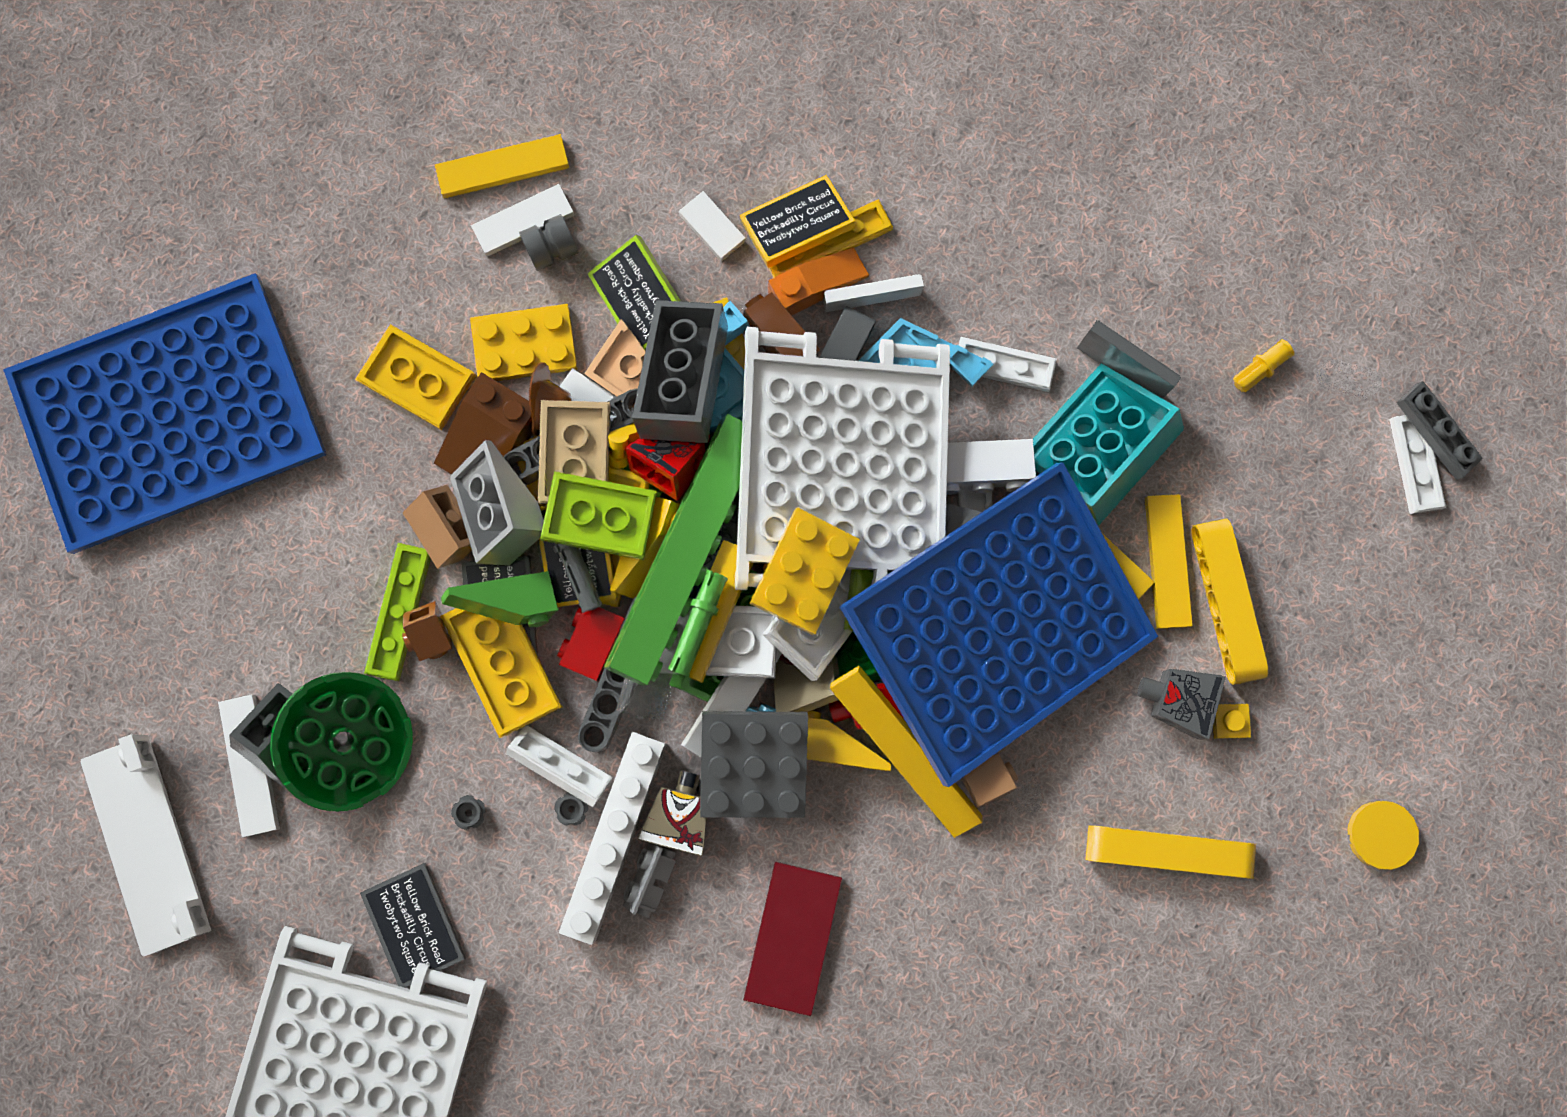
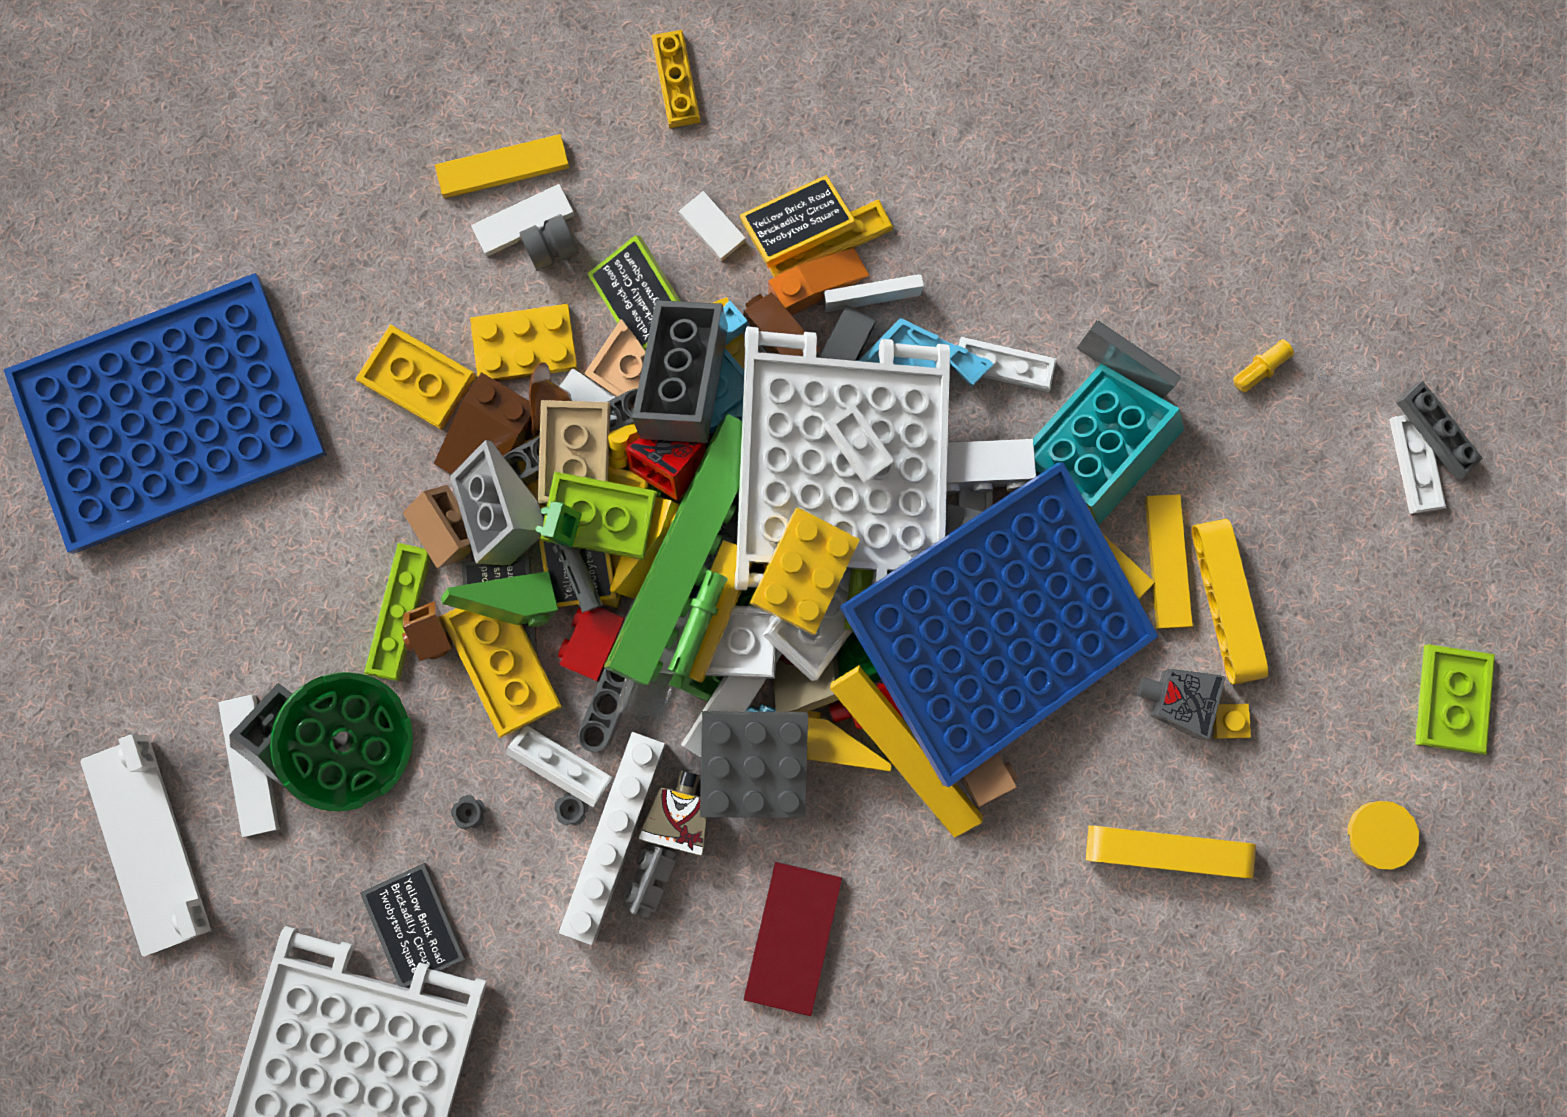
(560, 523): none -> green tile
(677, 93): none -> yellow tile
(858, 443): none -> white plate
(1455, 699): none -> lime tile

